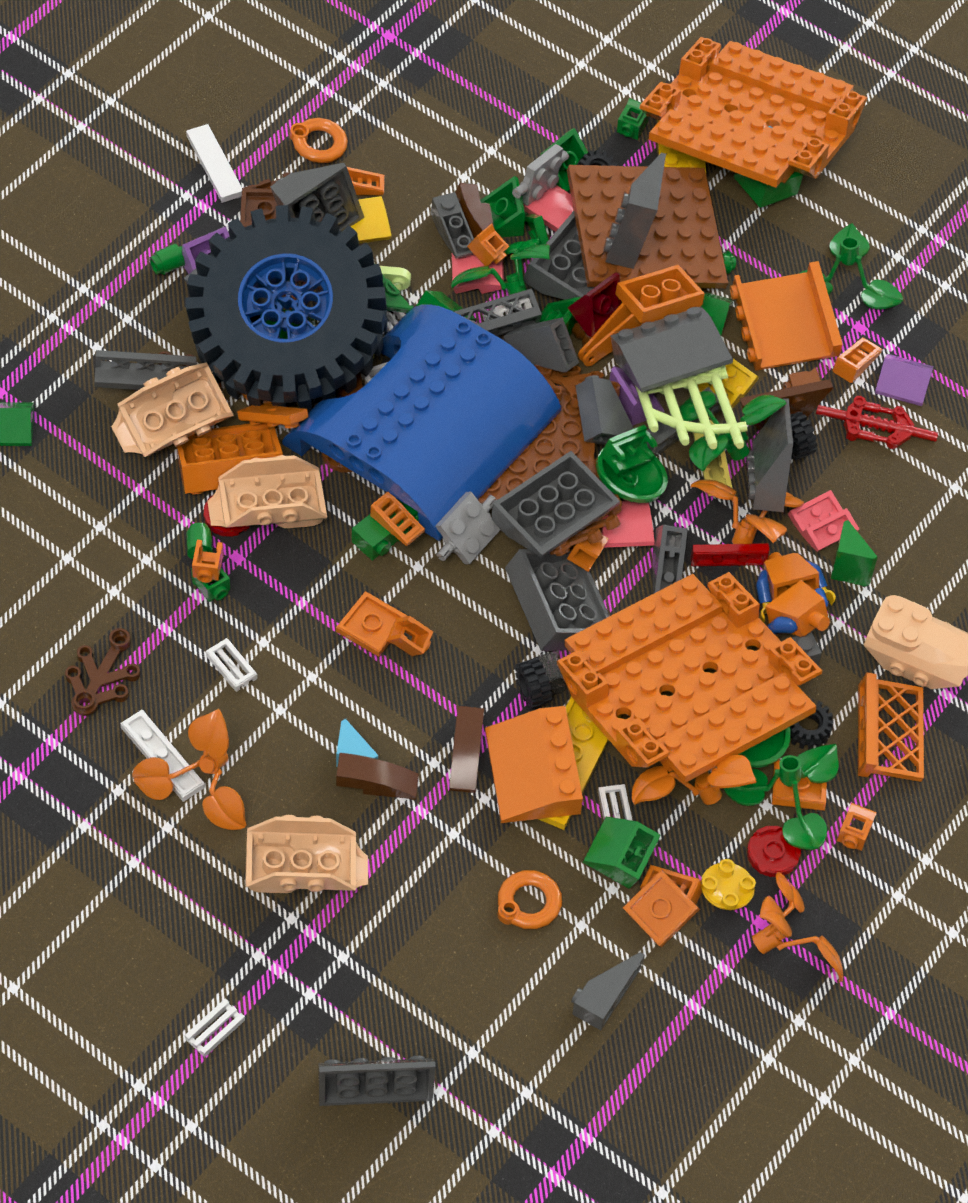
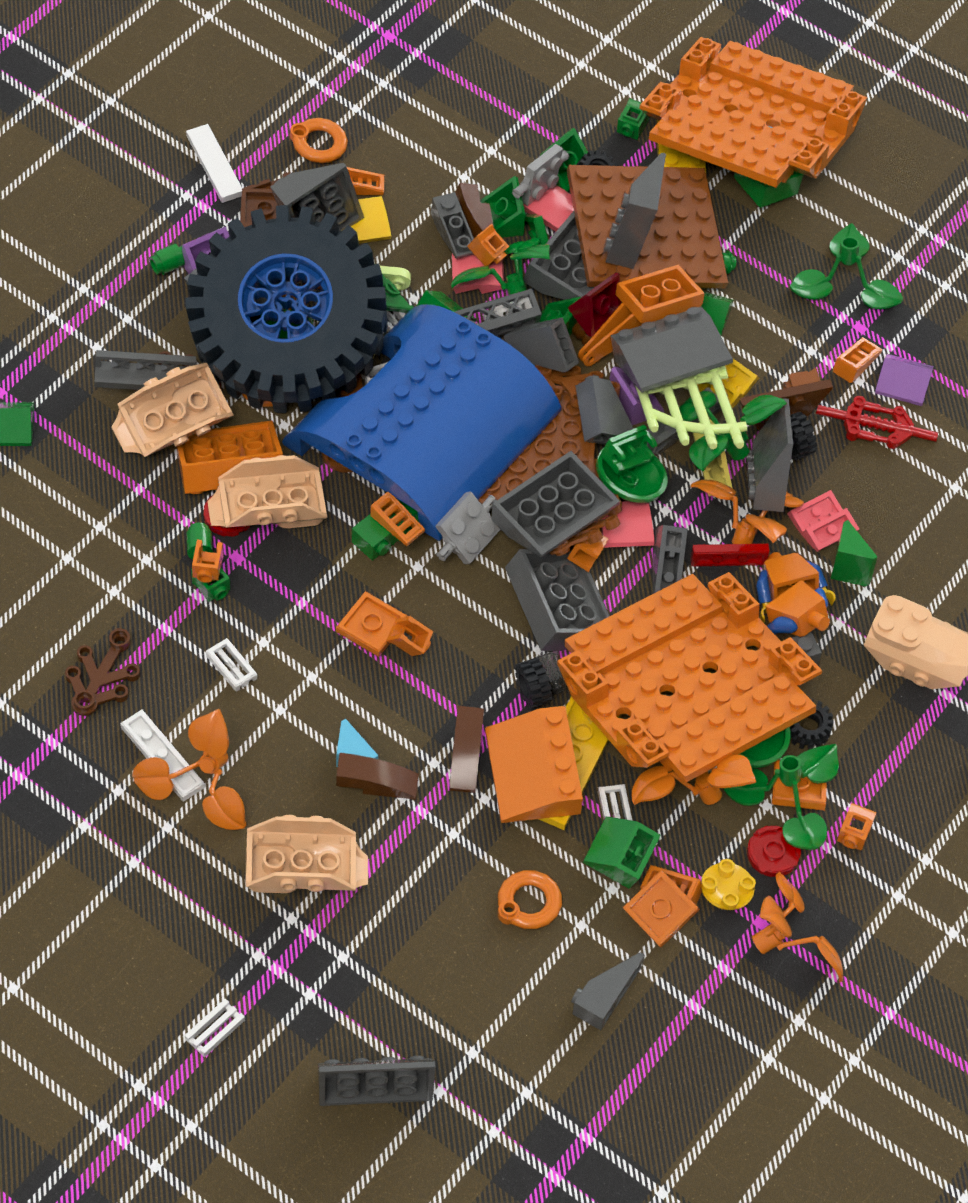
(273, 415): orange tile -> none
(787, 319): orange panel -> none
(869, 729): orange fence -> none

